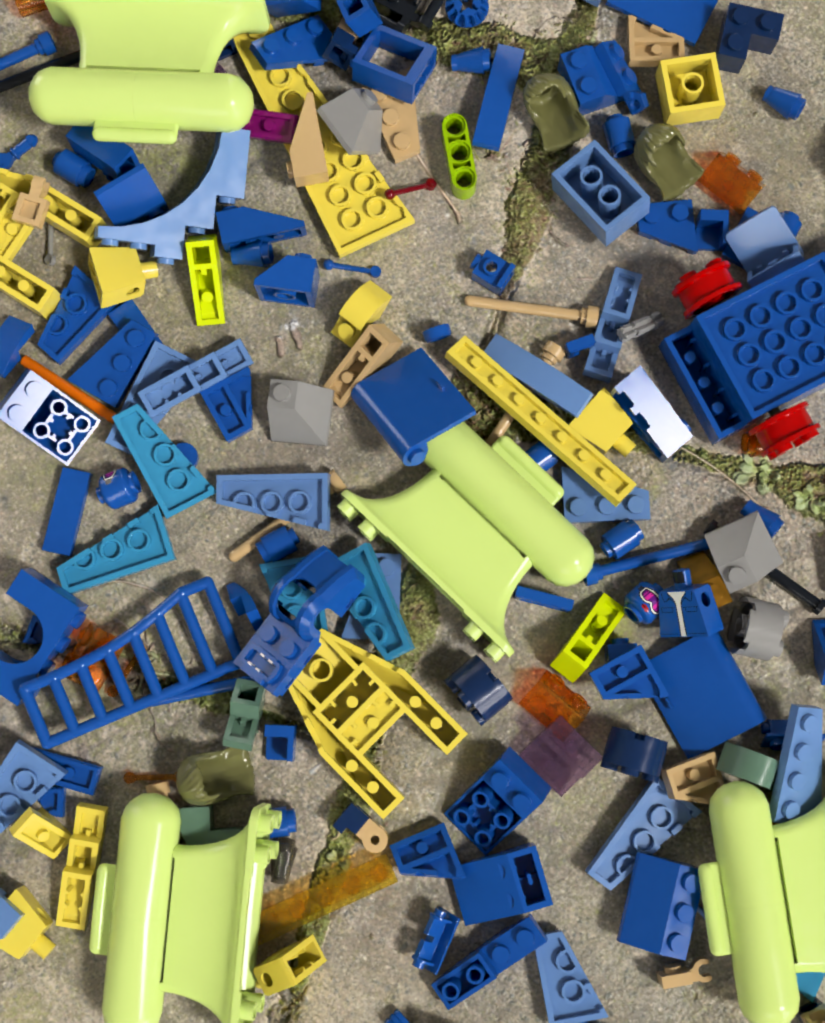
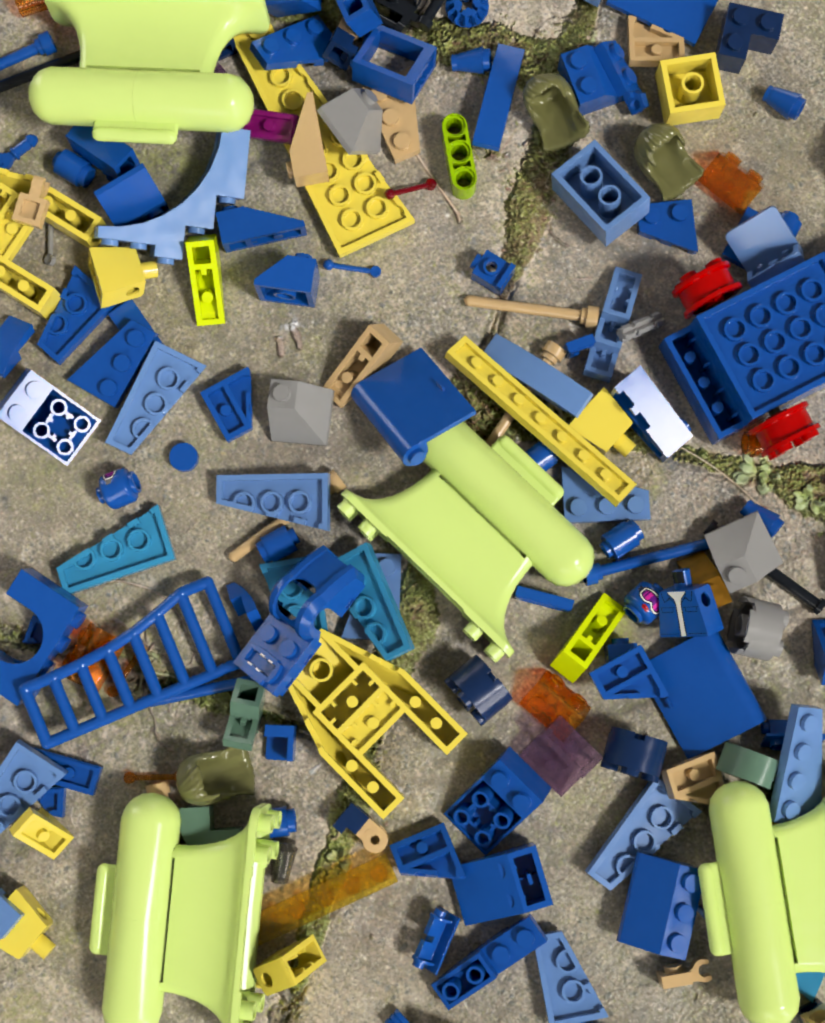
(67, 512): blue tile -> none
(68, 388): orange bar -> none
(81, 866): light yellow slope -> none
(166, 470): dark azure wing -> none
(195, 378): medium blue slope -> none
(253, 254): blue cone -> none
(359, 311): light yellow brick -> none
(437, 333): blue tile -> none
(619, 135): blue brick -> none
(711, 229): blue panel -> none

